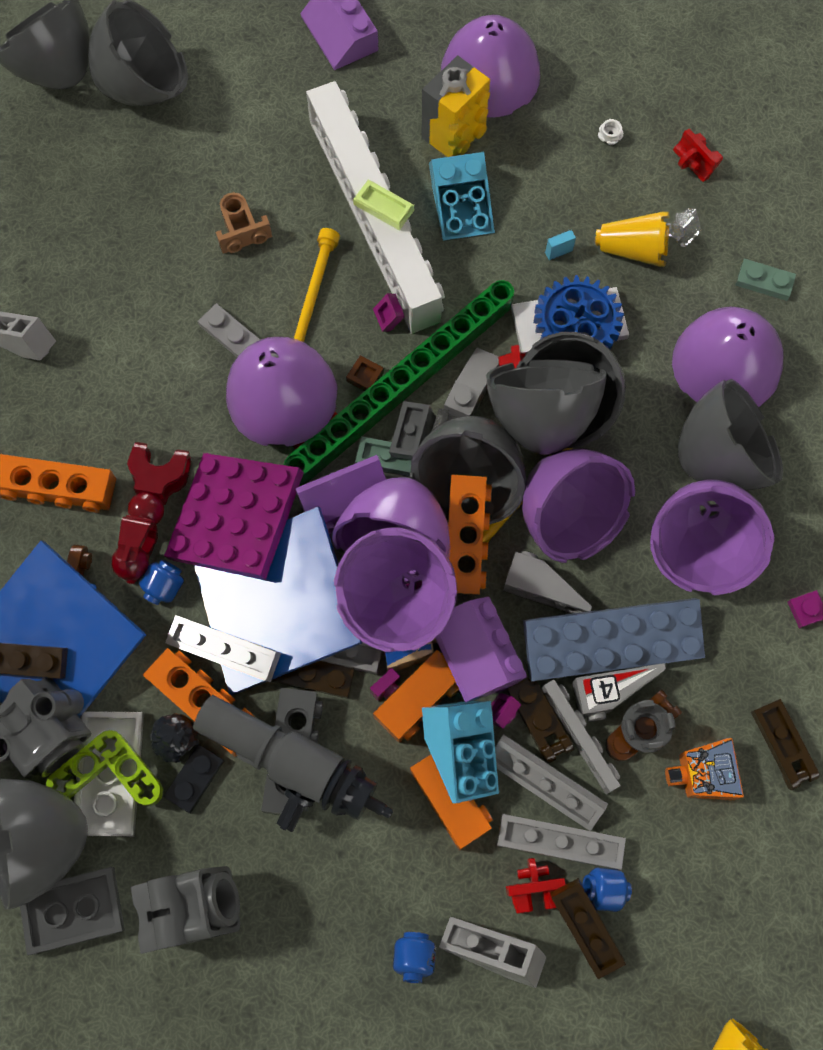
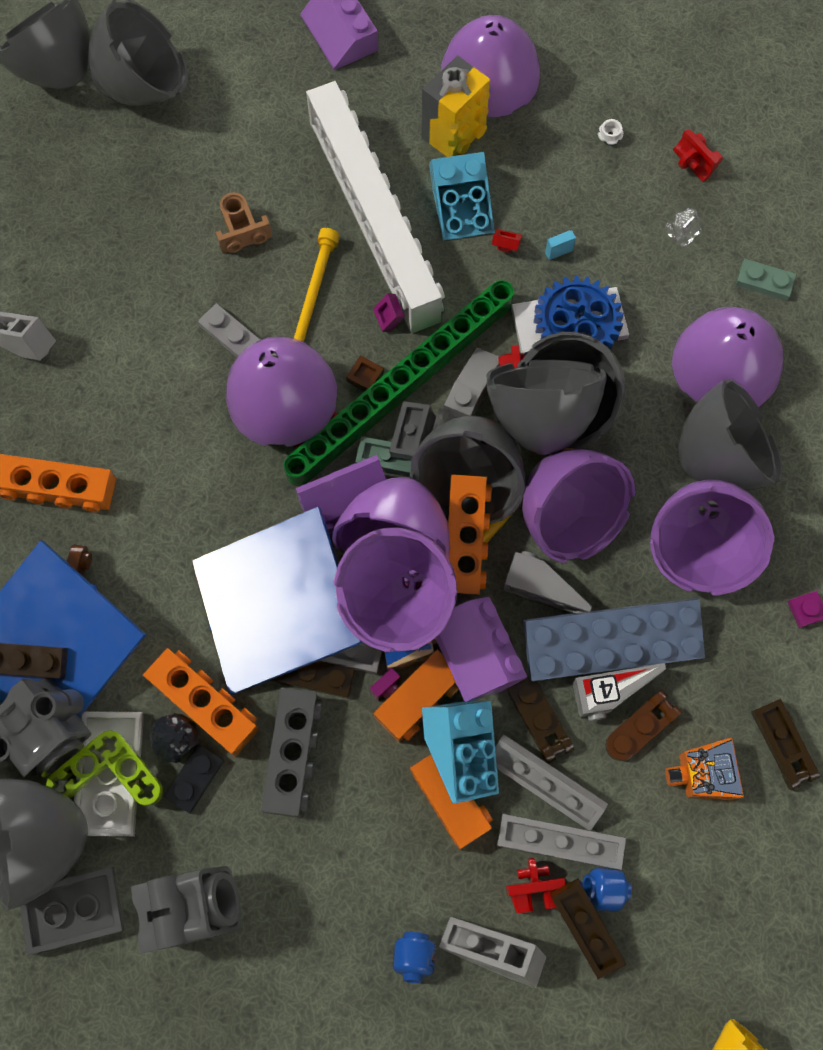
(146, 508): dark red piece -> none
(161, 582): blue head -> none
(223, 648): plate -> none
(234, 515): magenta plate -> none
(293, 762): dark grey piece -> none
(383, 204): yellowish green tile -> none
(504, 709): magenta plate -> none
(506, 240): none -> red plate
(587, 746): light grey plate -> none
(636, 238): yellow cone -> none
(663, 720): dark grey piece -> none

